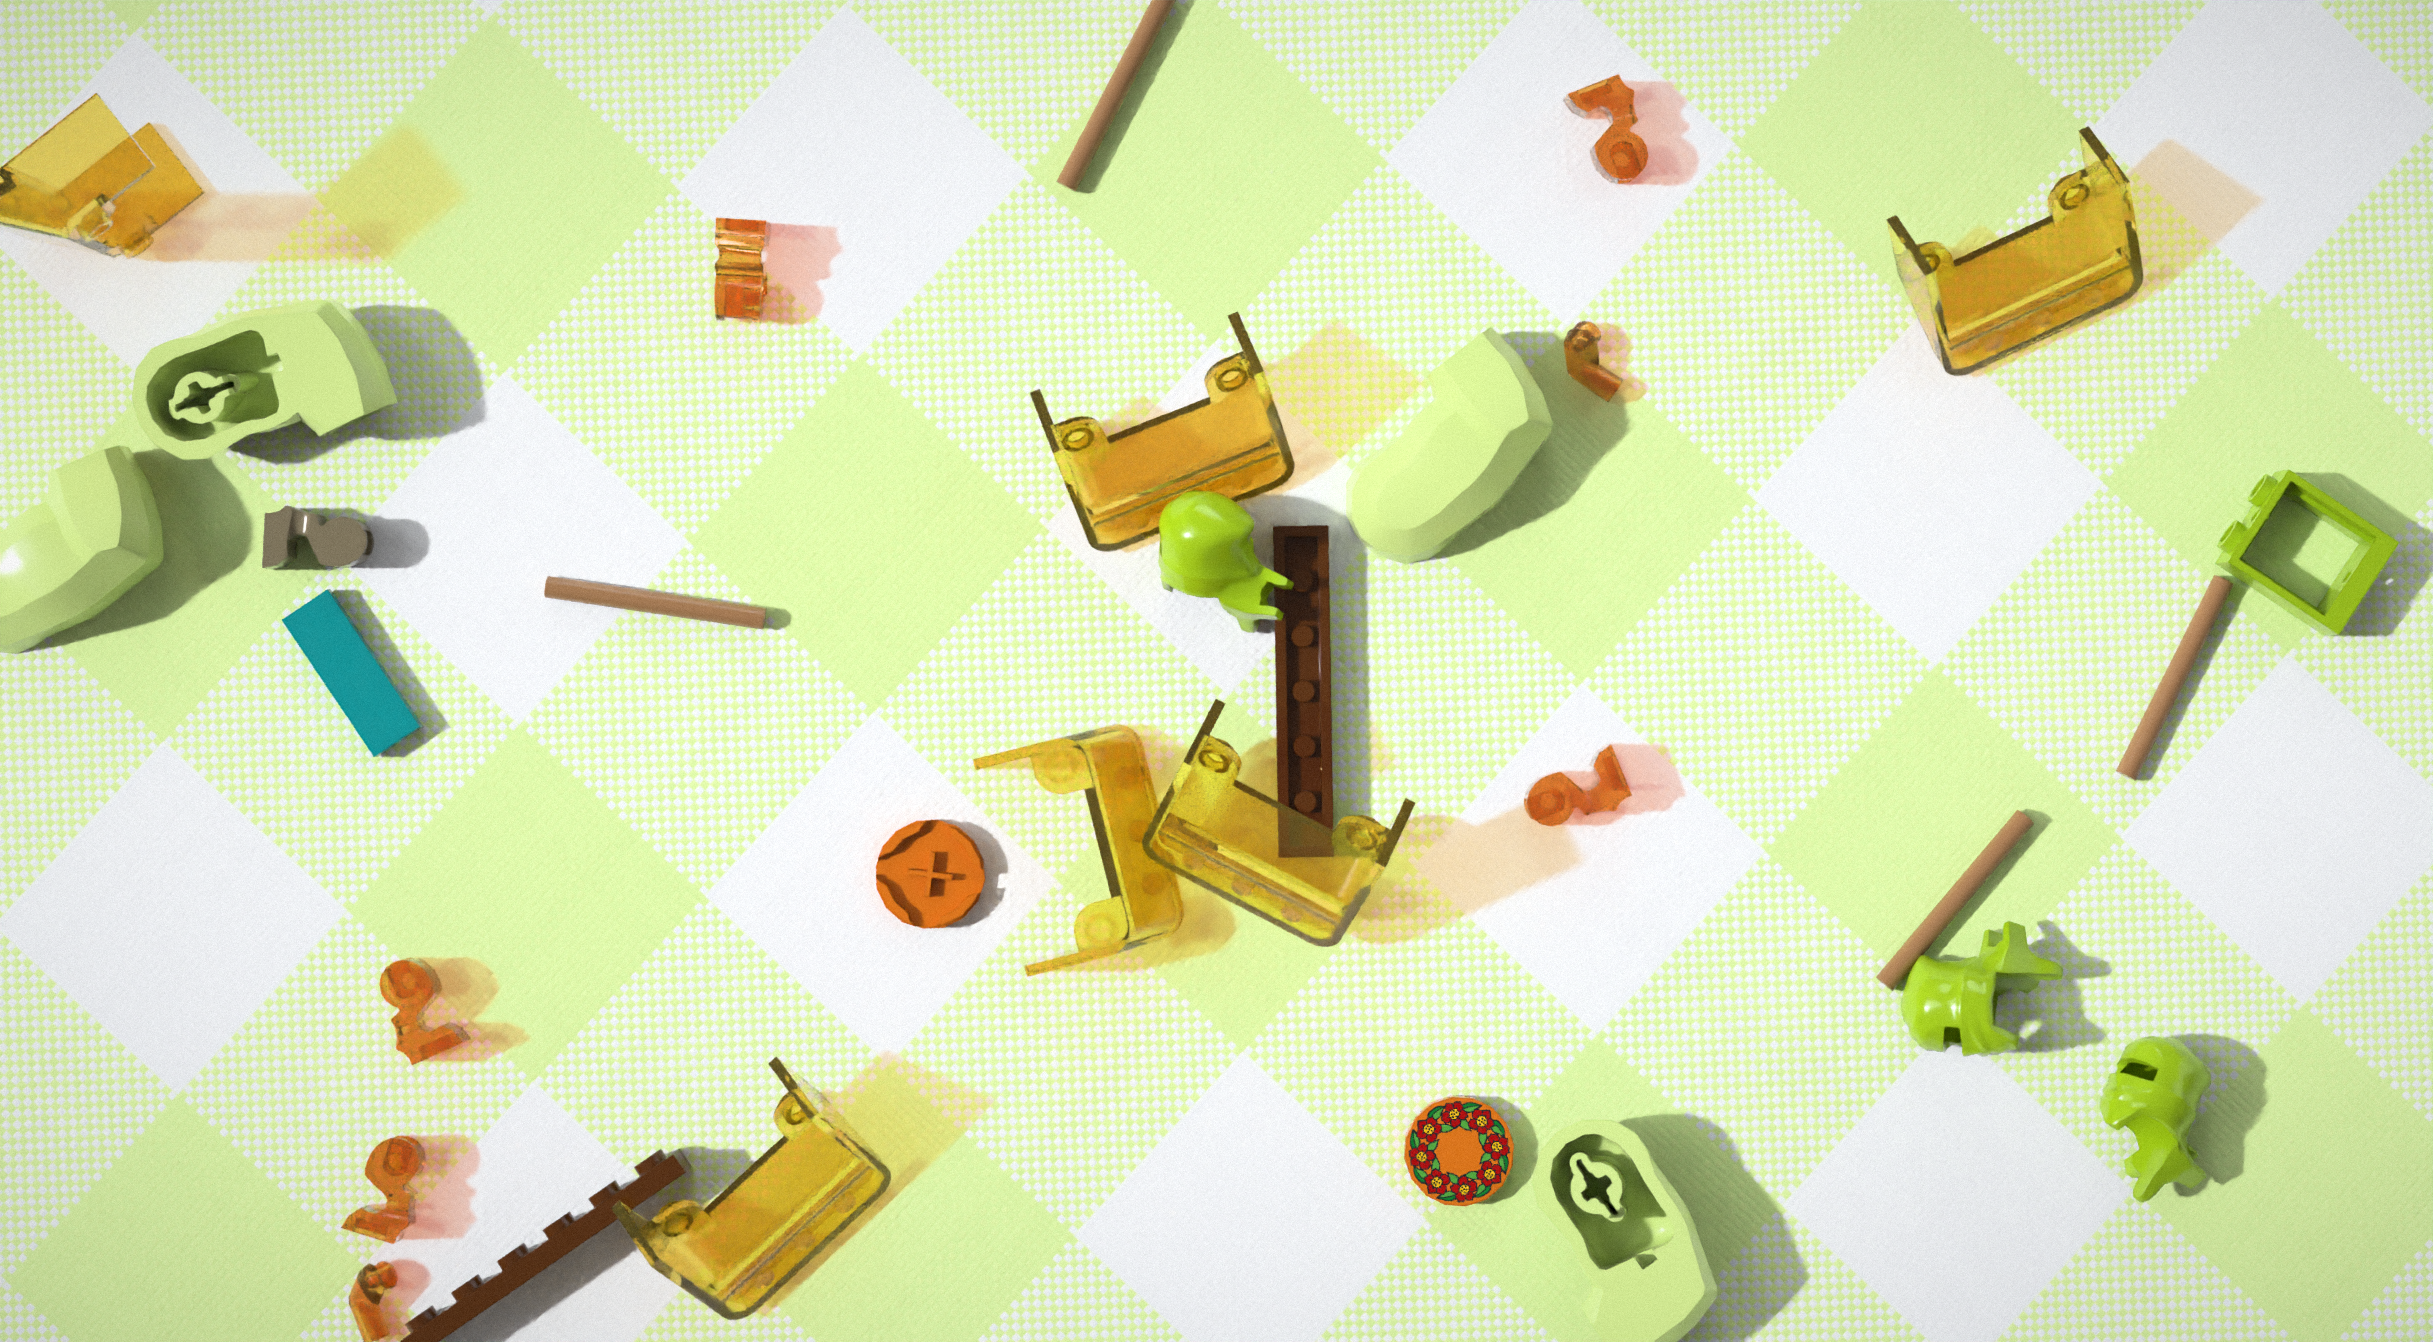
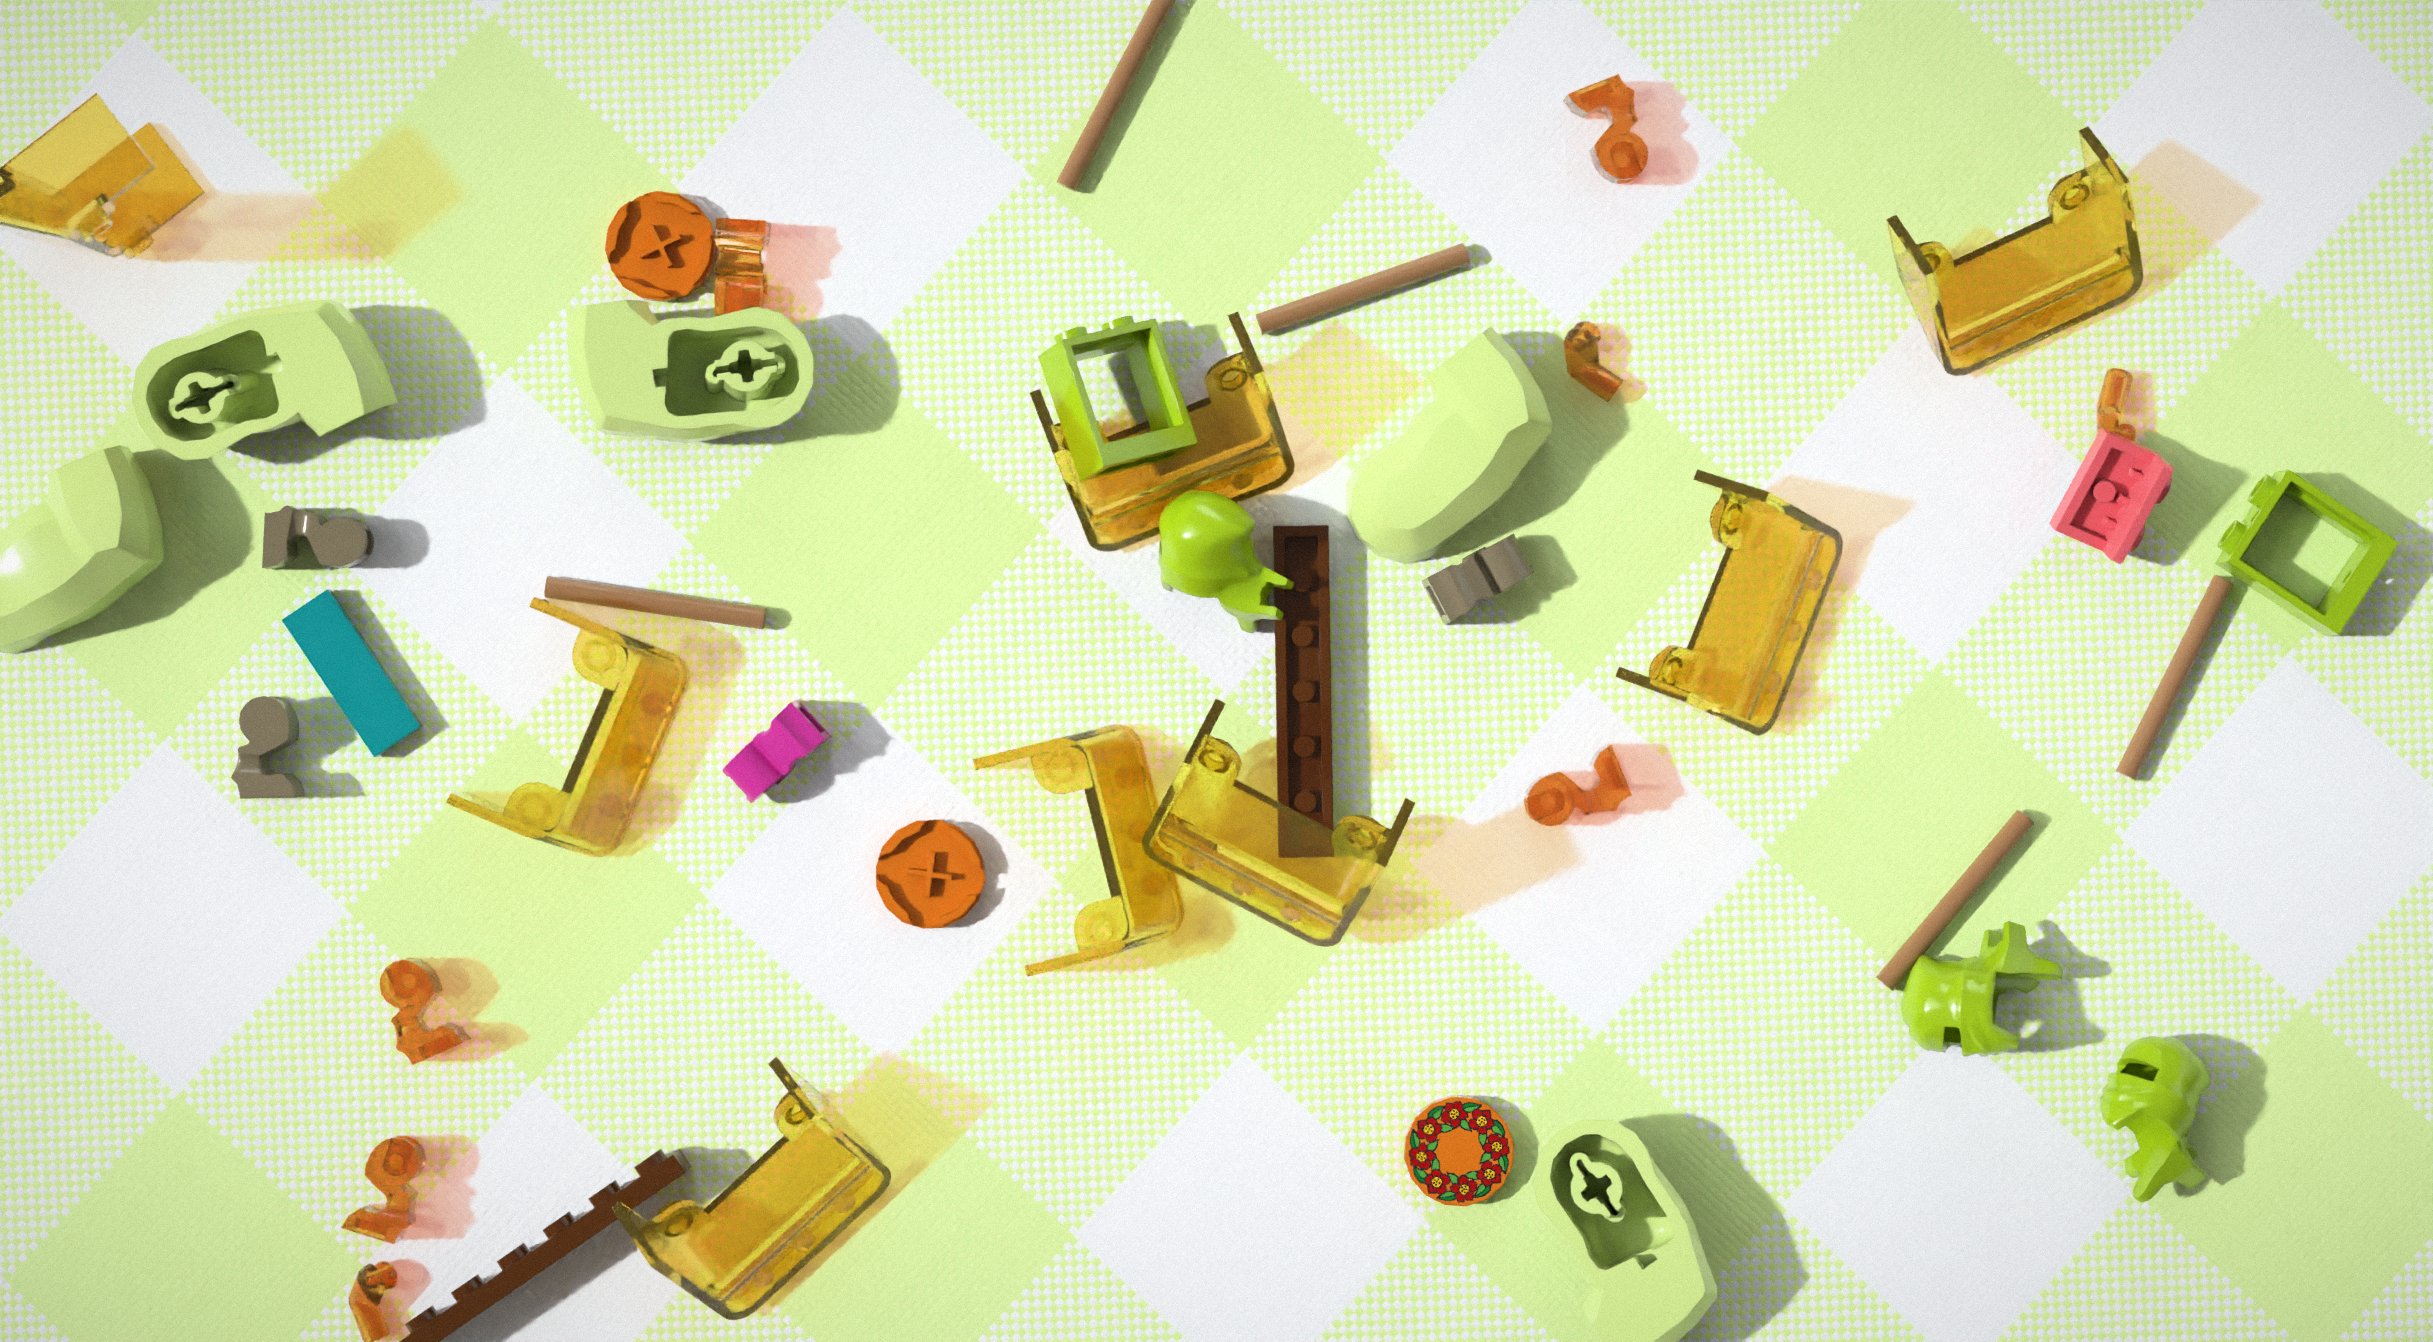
(270, 727): none -> dark tan leg
(618, 748): none -> clear yellow windscreen
(660, 246): none -> orange tile
(687, 373): none -> yellowish green piece
(774, 752): none -> dark pink leg
(1156, 385): none -> lime window
(1362, 288): none -> medium nougat bar
(1477, 578): none -> dark tan leg
(1755, 611): none -> clear yellow windscreen
(2112, 403): none -> clear orange arm
(2113, 495): none -> coral bracket

